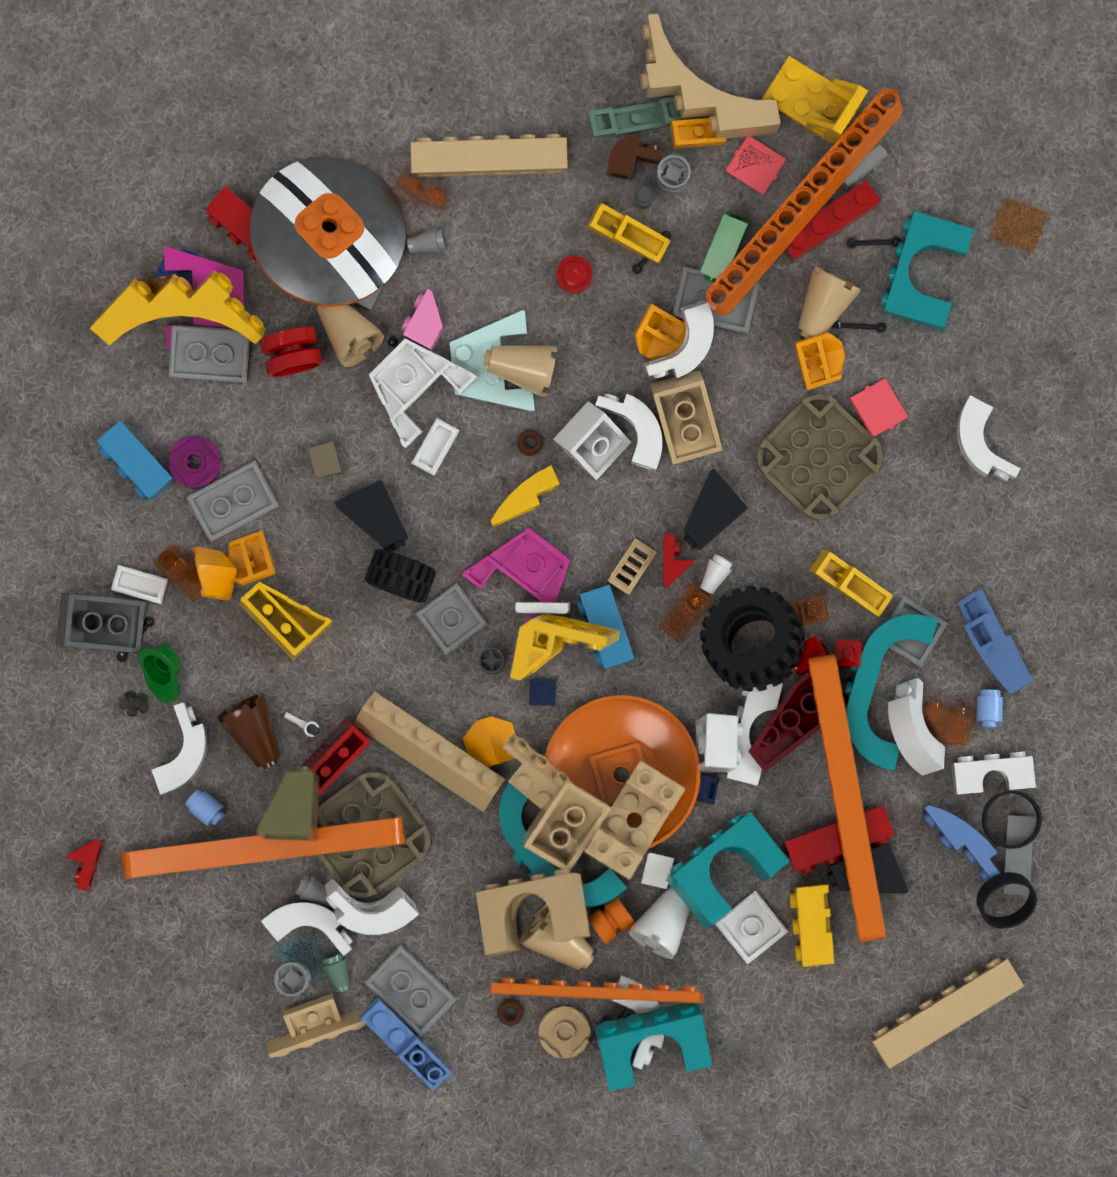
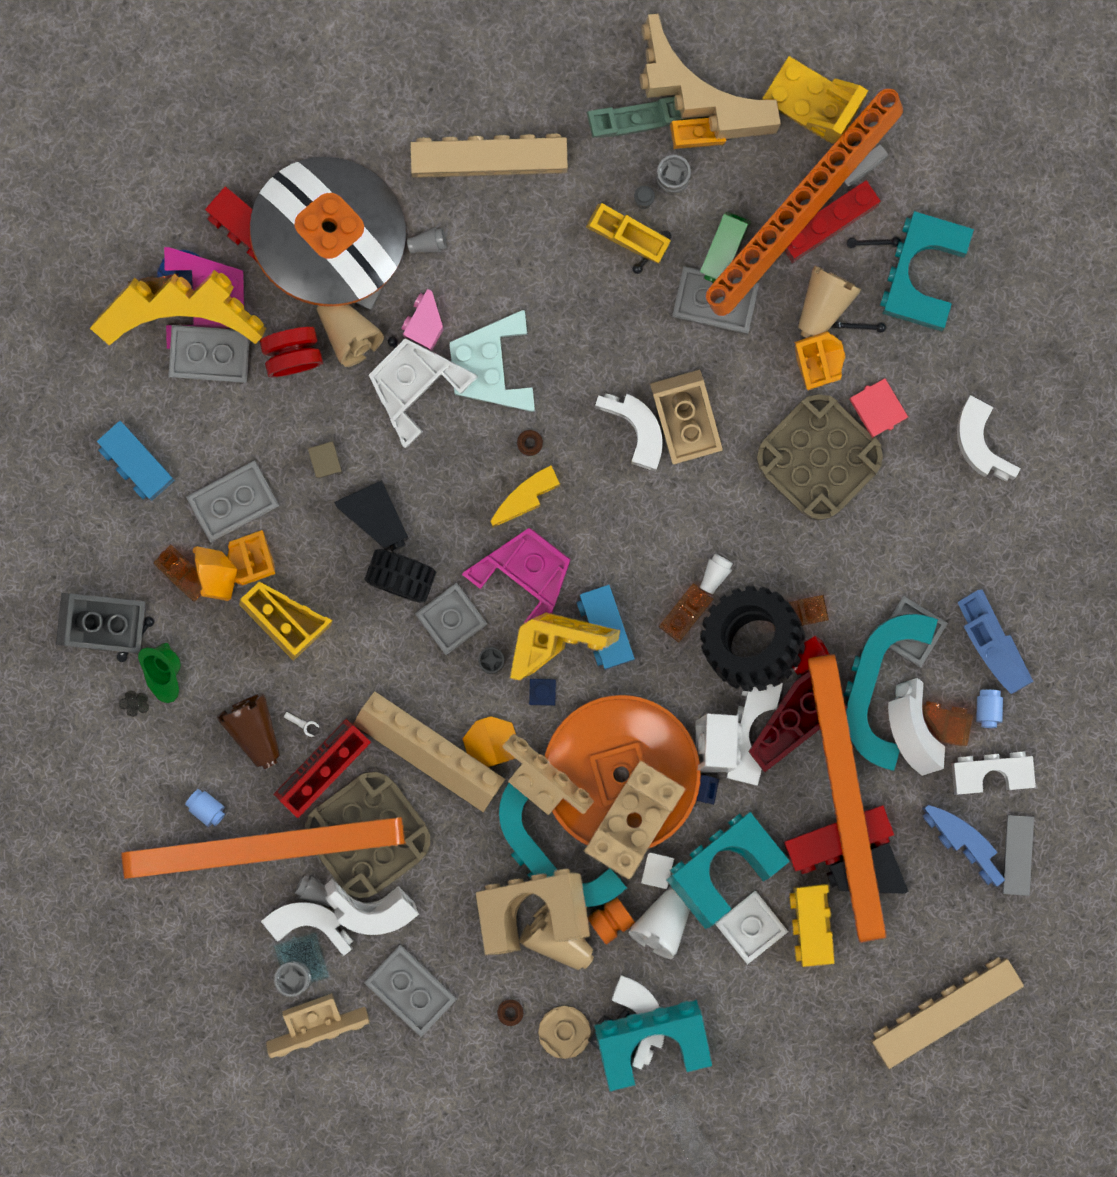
(89, 856): red slope -> none
(139, 584): white tile -> none
(189, 761): white arch -> none
(209, 465): magenta plate -> none
(293, 808): olive slope -> none
(336, 969): sand green cone -> none
(405, 1044): medium blue slope -> none
(428, 196): clear orange slope -> none
(435, 447): white tile -> none
(523, 365): tan cone -> none
(542, 607): white tile -> none
(565, 825): tan slope -> none
(574, 274): red wheel -> none
(586, 990): orange plate -> none
(592, 440): white slope -> none
(620, 585): tan slope -> none
(626, 154): reddish brown brick -> none
(658, 333): light orange slope -> none
(672, 568): red slope -> none
(695, 346): white arch -> none
(713, 512): black slope -> none
(755, 165): coral piece -> none
(848, 653): red bracket -> none
(850, 582): yellow slope -> none
(1015, 918): black tyre -> none
(1019, 225): clear orange piece -> none
(1038, 815): black tyre -> none

